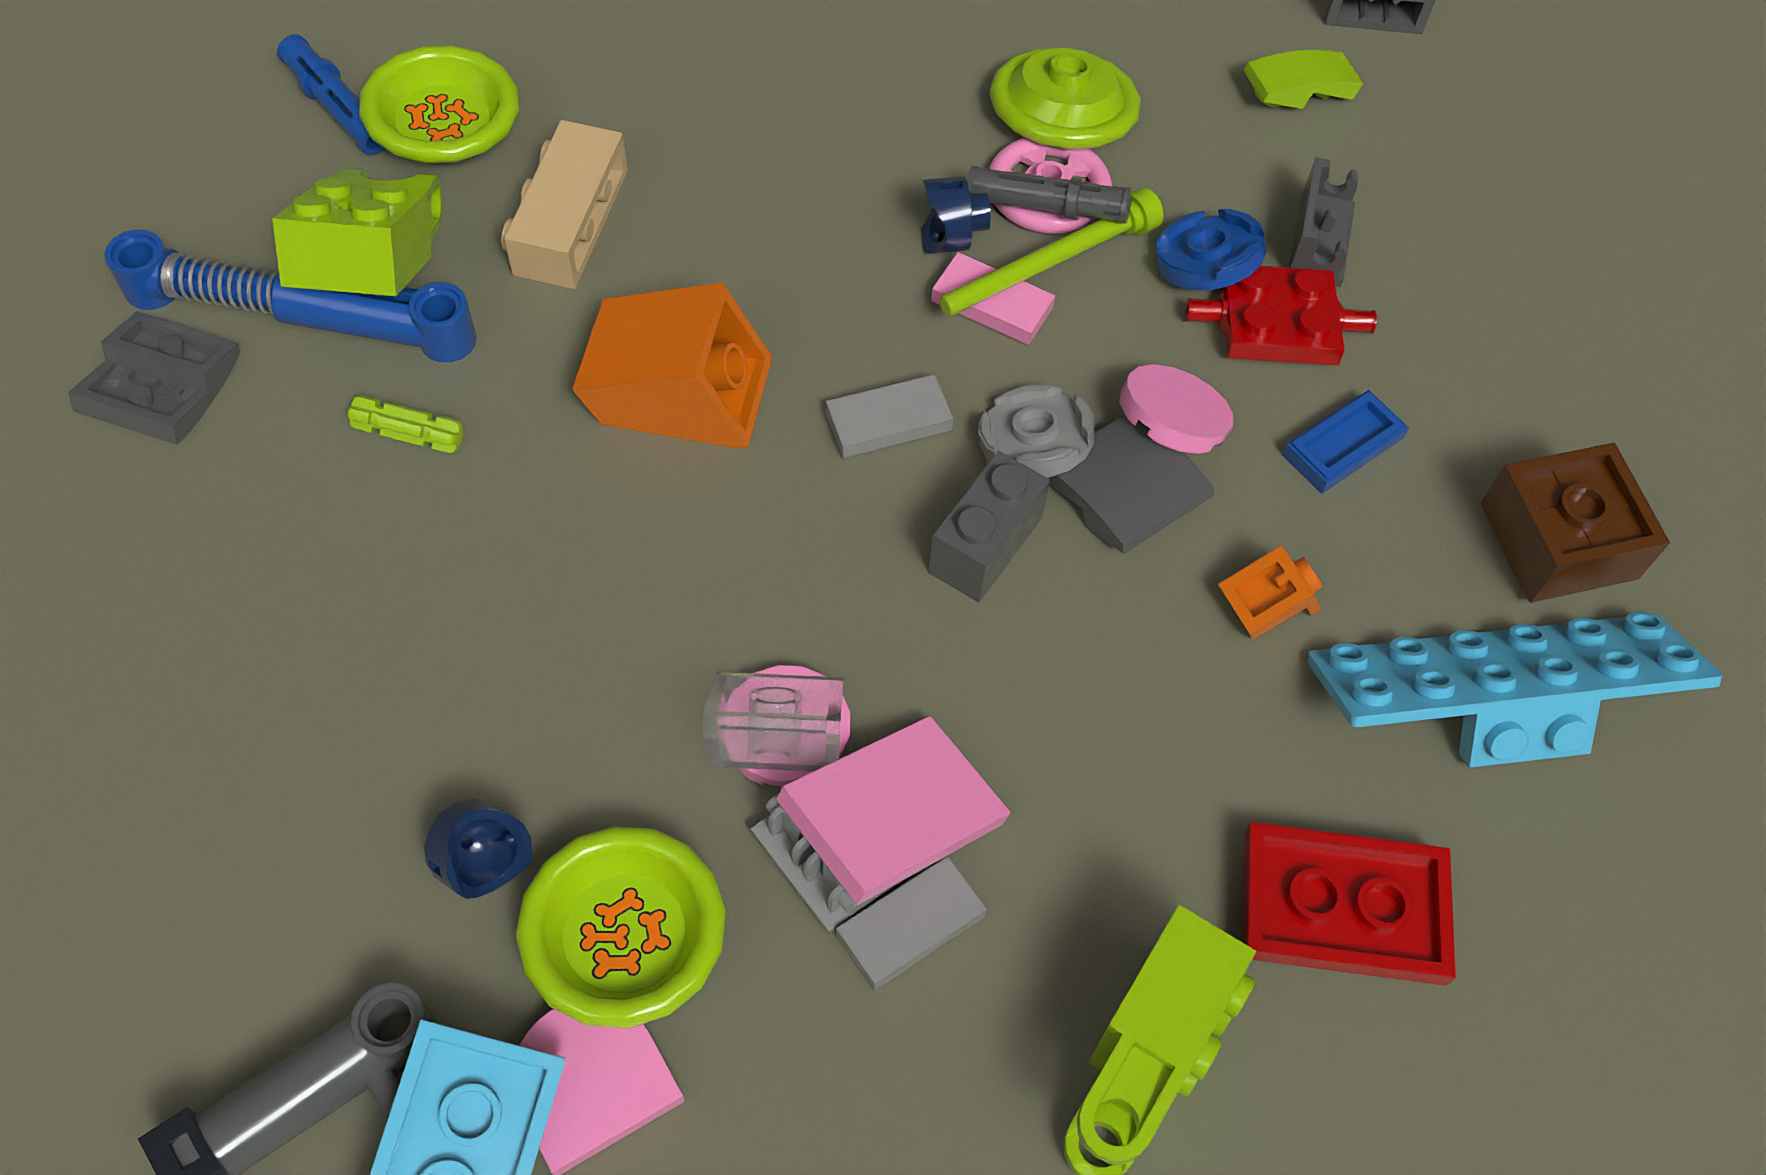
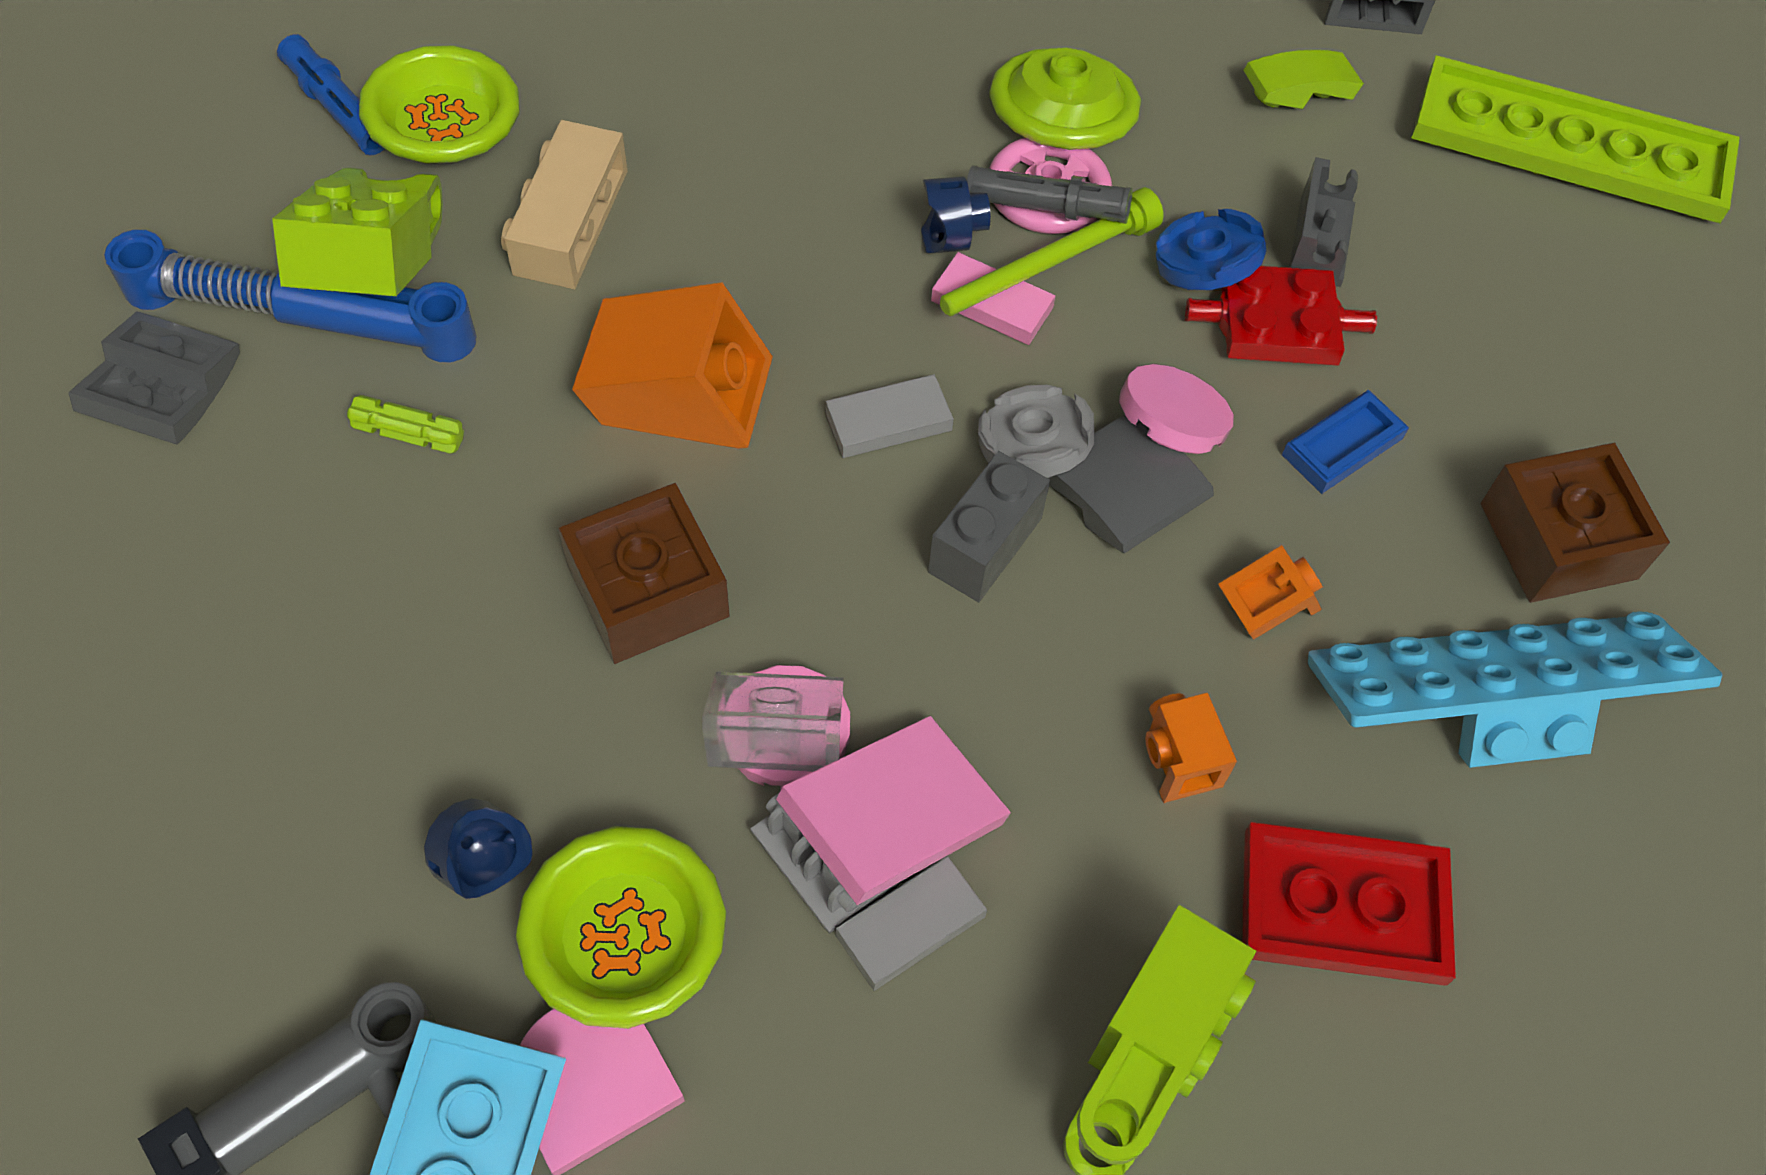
(645, 572): none -> reddish brown container
(1188, 746): none -> orange brick
(1578, 139): none -> lime plate

